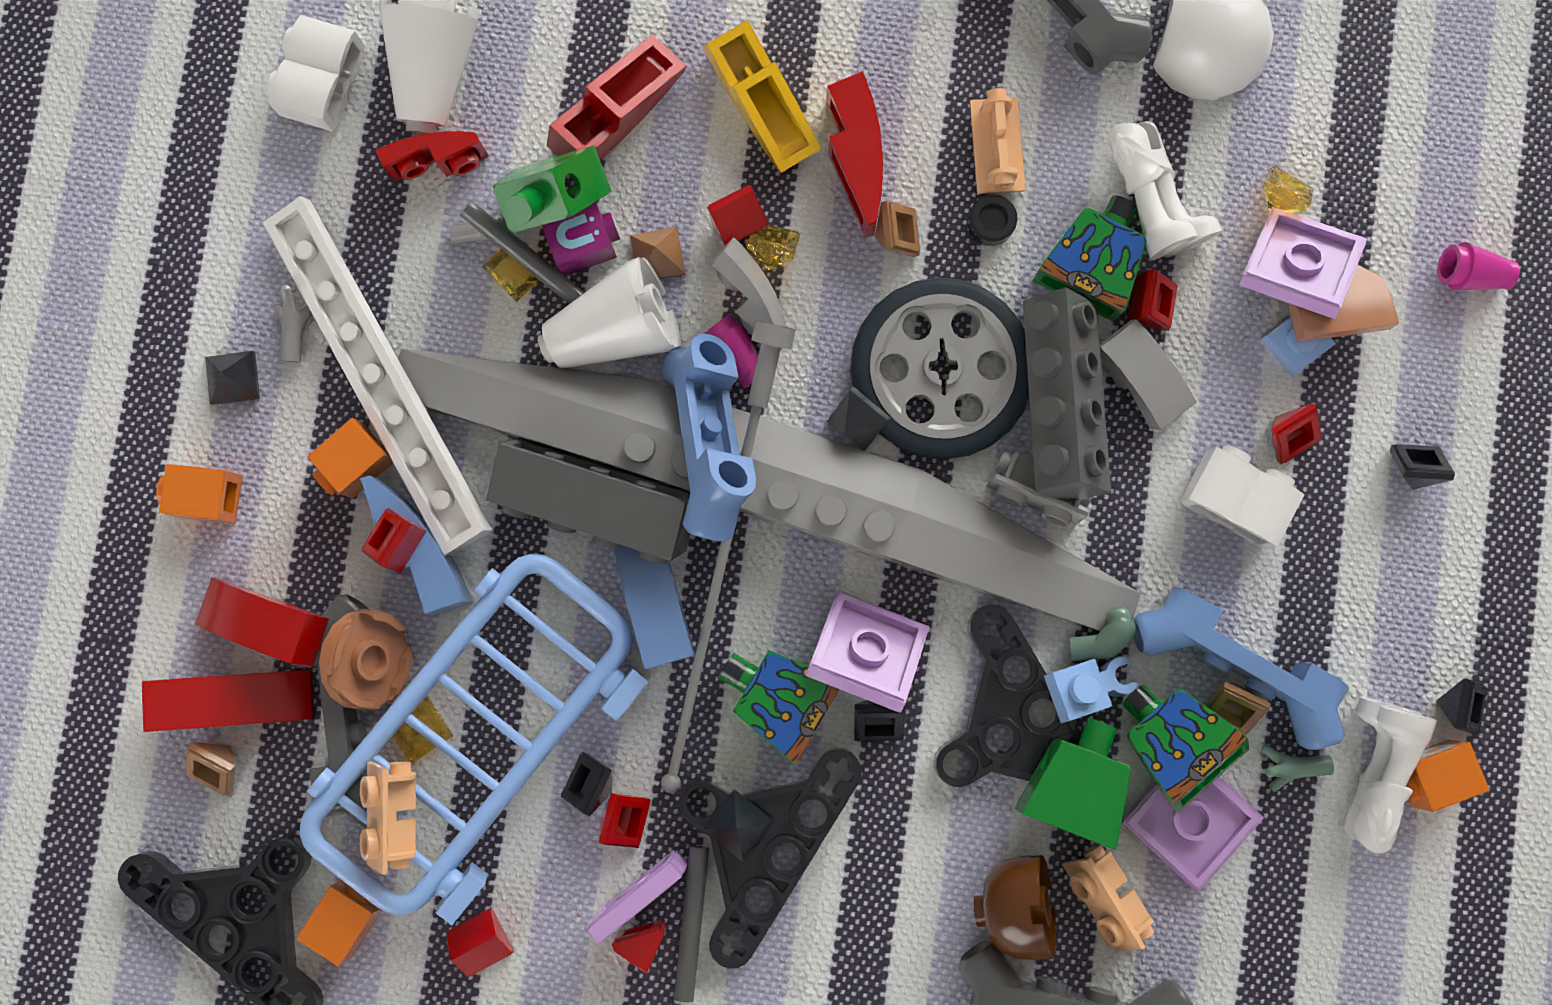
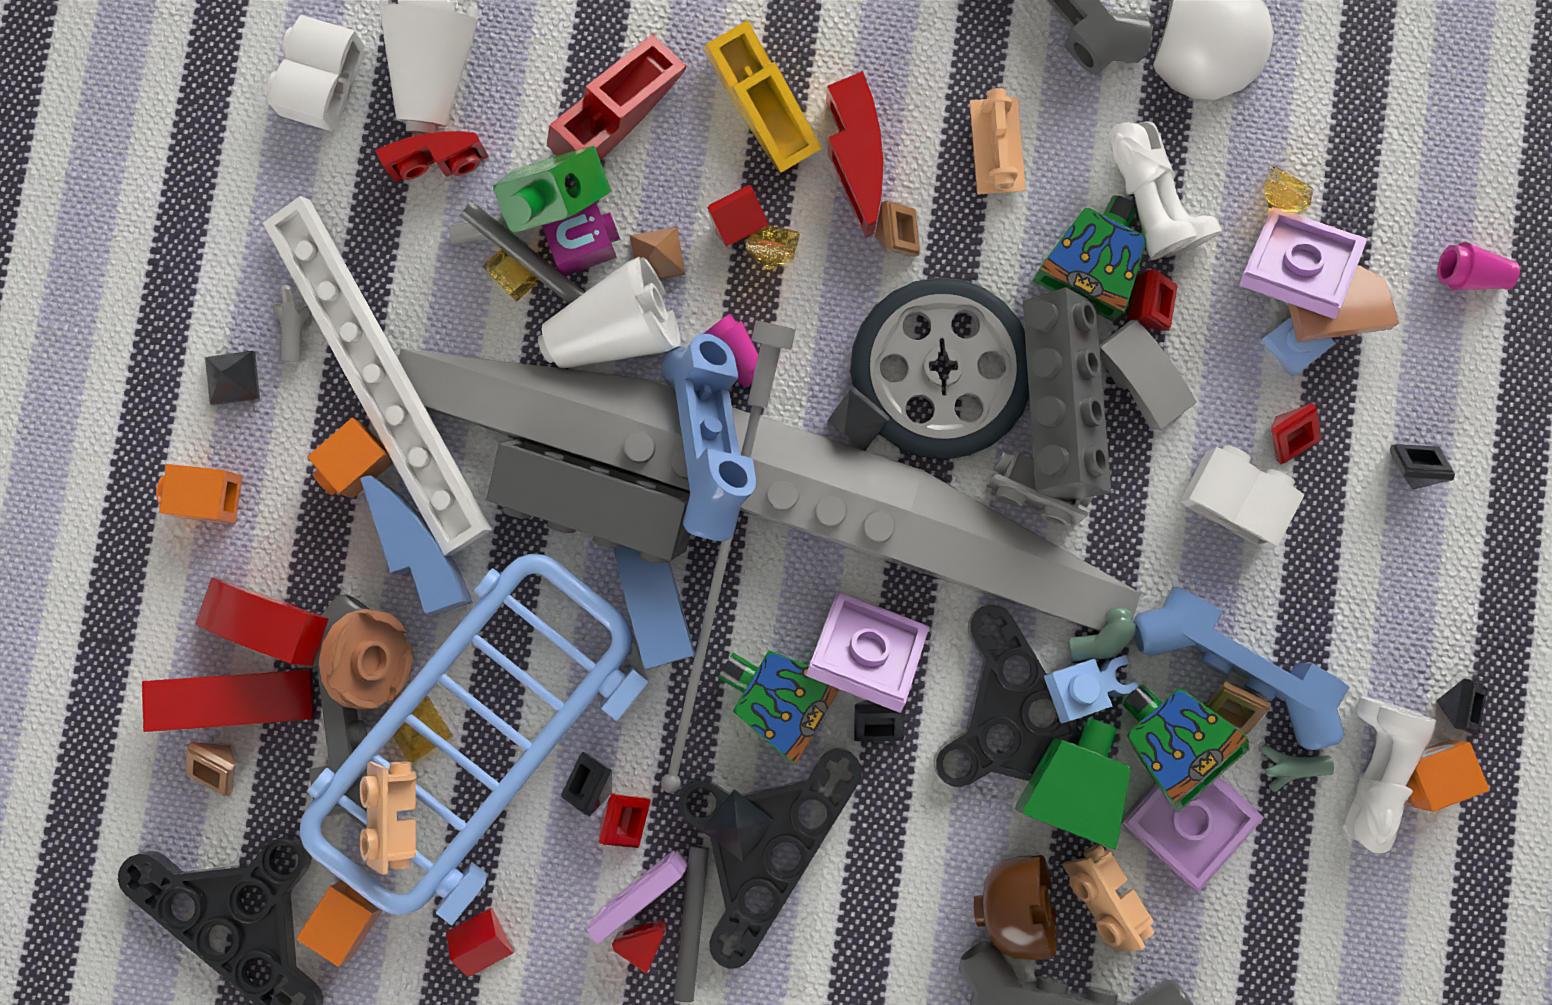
(393, 541): red slope -> none
(743, 274): light grey slope -> none
(992, 220): black tile -> none

